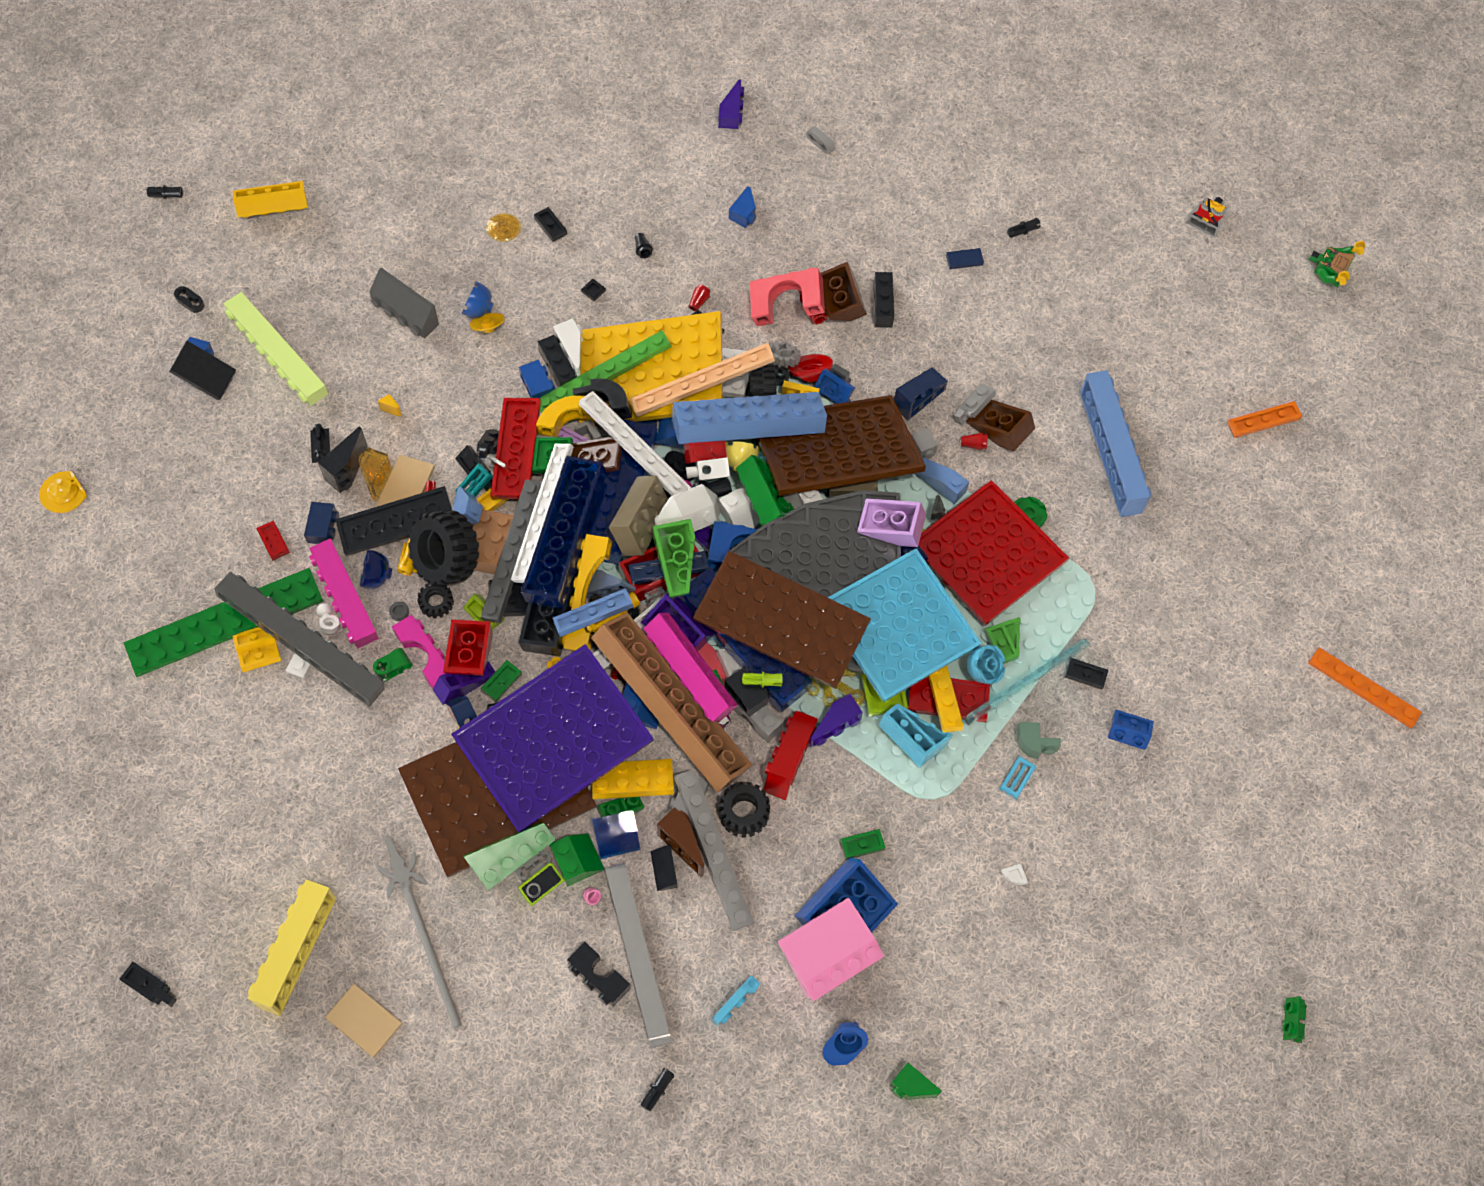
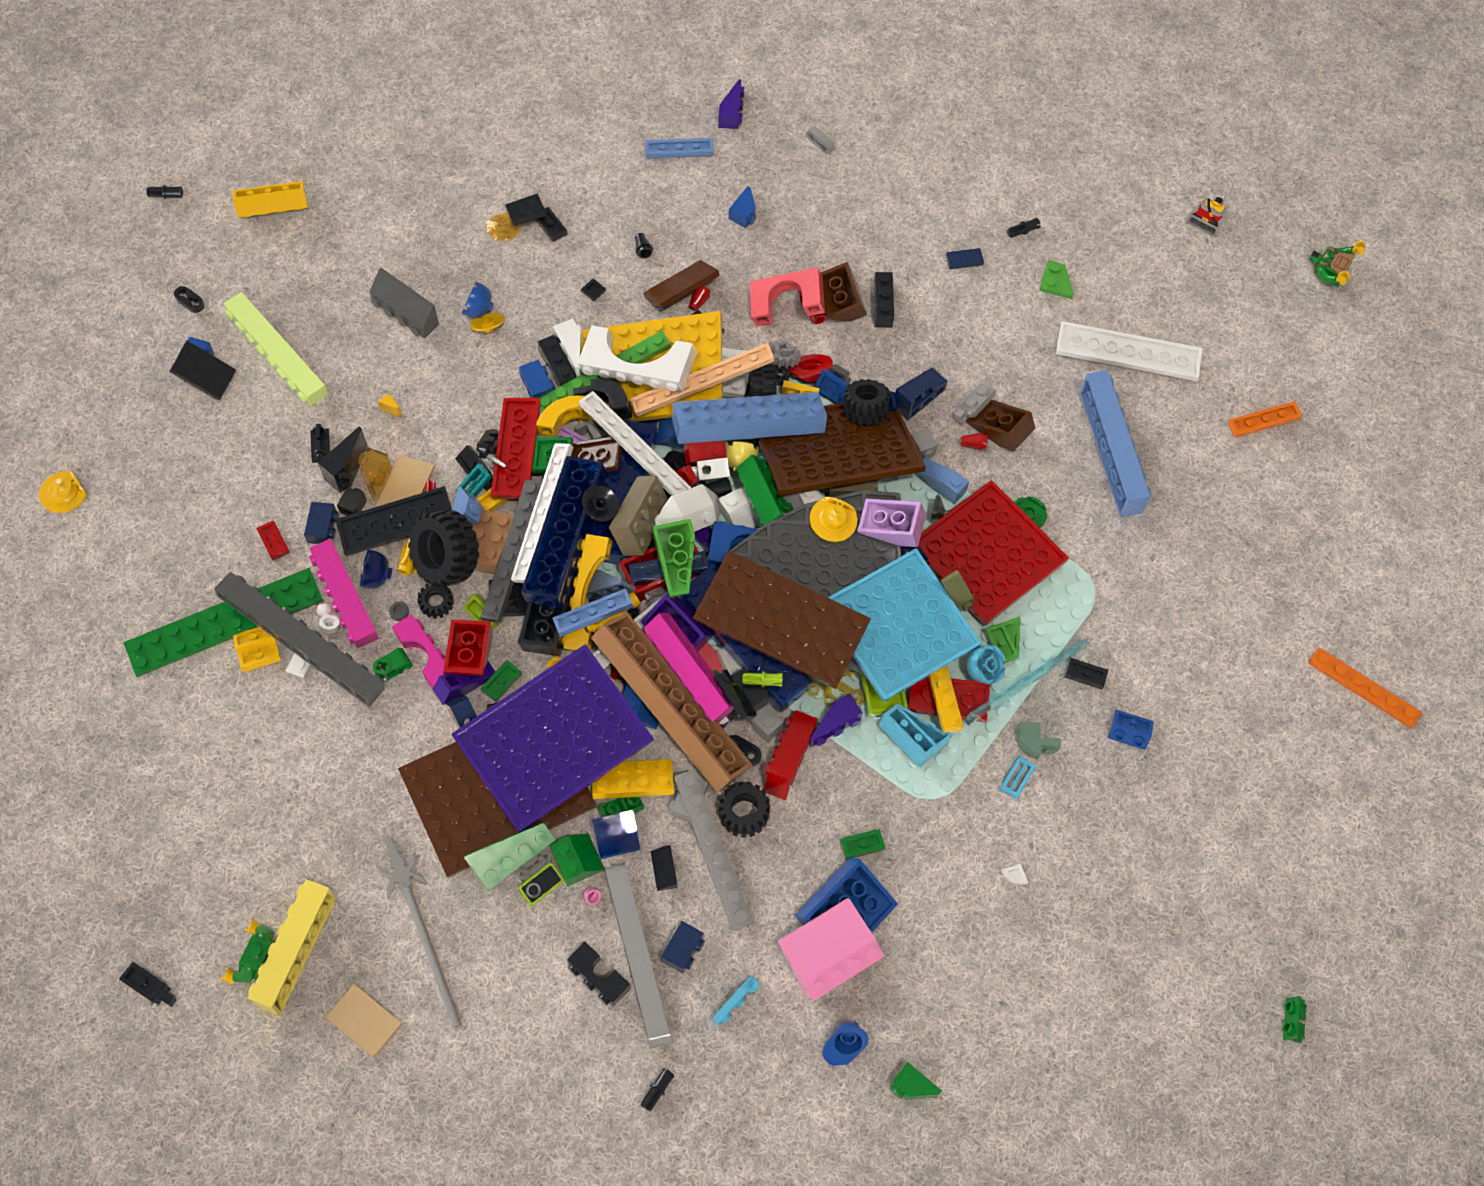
(253, 956): none -> green torso
(351, 501): none -> pearl dark grey brick
(525, 209): none -> black tile
(604, 498): none -> black dish
(667, 372): none -> white arch
(677, 832): reddish brown slope -> none
(679, 148): none -> medium blue plate
(681, 284): none -> reddish brown tile
(683, 947): none -> dark blue brick
(687, 475): none -> red tile
(735, 695): none -> black hinge
(748, 748): none -> black plate
(833, 519): none -> yellow hat
(866, 402): none -> black tyre
(893, 401): none -> clear blue arm
(958, 591): none -> olive slope
(1056, 280): none -> bright green wing
(1129, 351): none -> white plate

